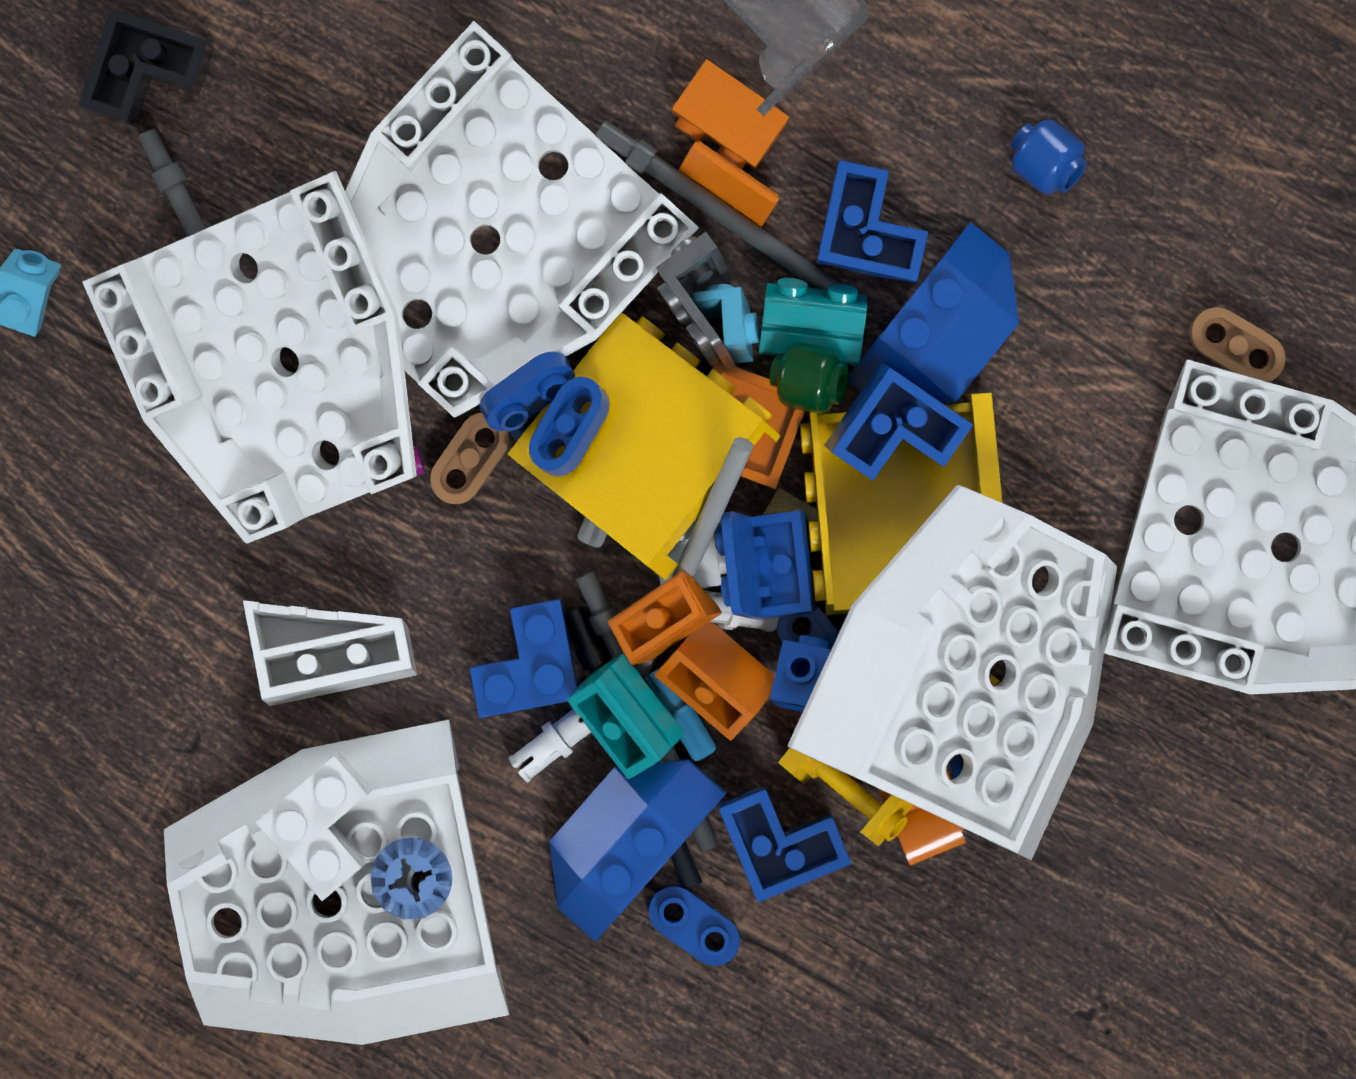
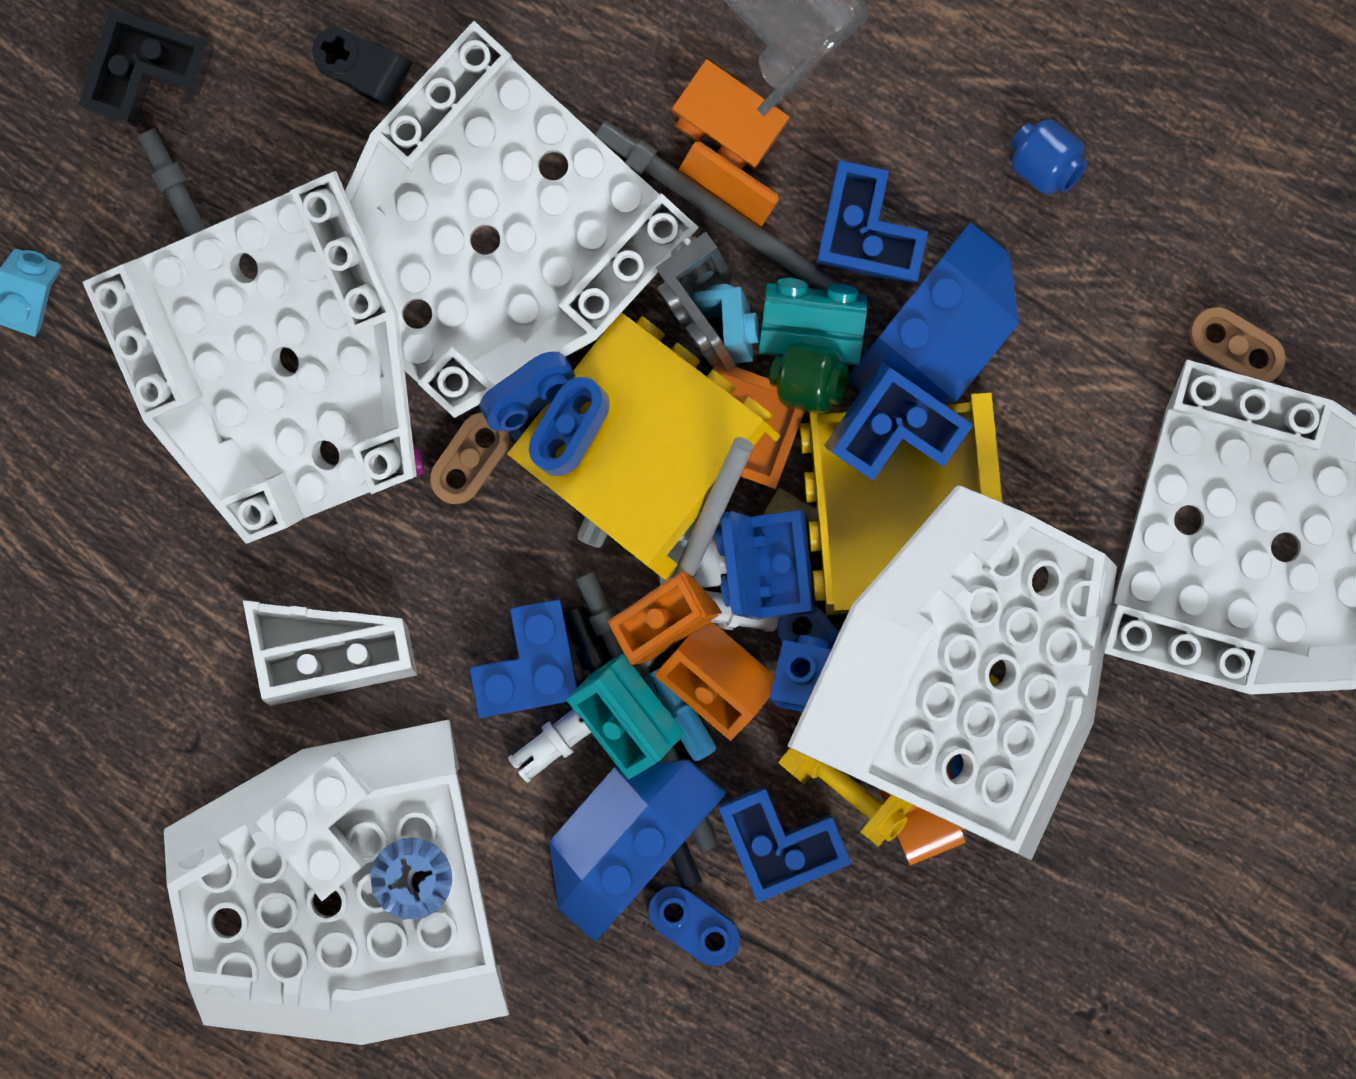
(370, 67): none -> black piece

